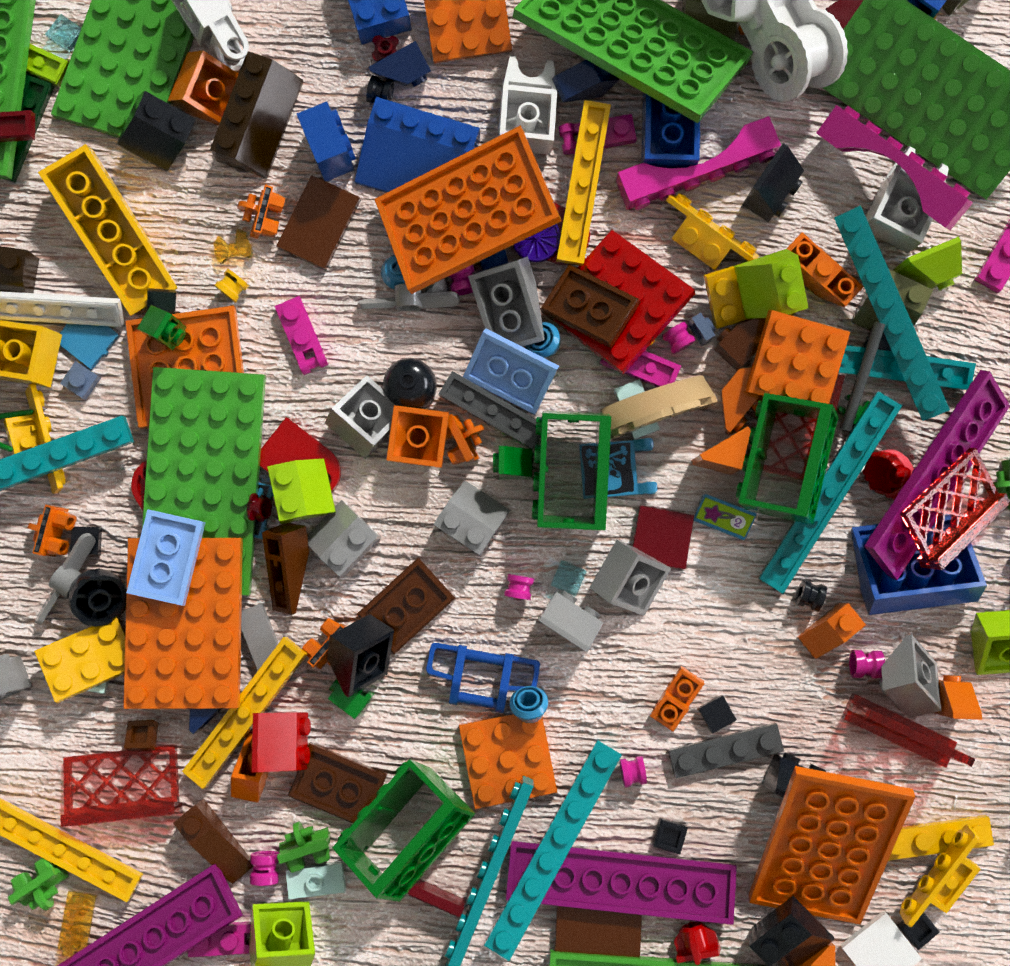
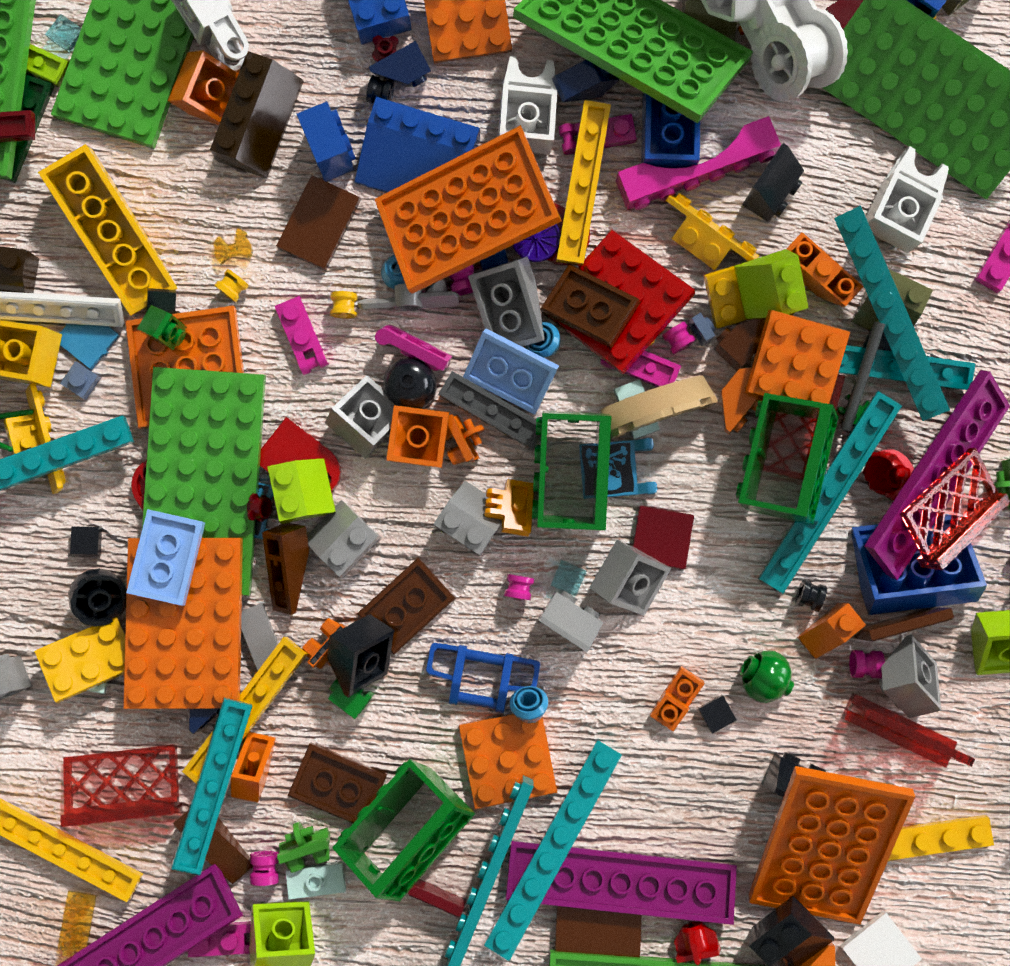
(41, 889): bright green hips -> none
(50, 529): orange hips -> none
(67, 573): light grey piece -> none
(141, 735): reddish brown plate -> none
(155, 131): black slope -> none
(211, 786): none -> teal tile
(267, 201): orange hips -> none
(280, 741): slope -> none
(343, 304): none -> yellow wheel
(413, 347): none -> dark pink plate
(511, 506): none -> light orange hinge
(513, 463): green slope -> none
(633, 771): dark pink wheel -> none
(670, 836): black tile -> none
(724, 516): slope -> none
(725, 750): dark grey plate -> none
(727, 455): orange slope -> none
(766, 676): none -> green plant
(904, 623): none -> reddish brown tile
(921, 931): black tile -> none
(934, 266): lime slope -> none
(937, 198): dark pink arch -> none
(946, 878): yellow bracket -> none
(958, 699): orange slope -> none

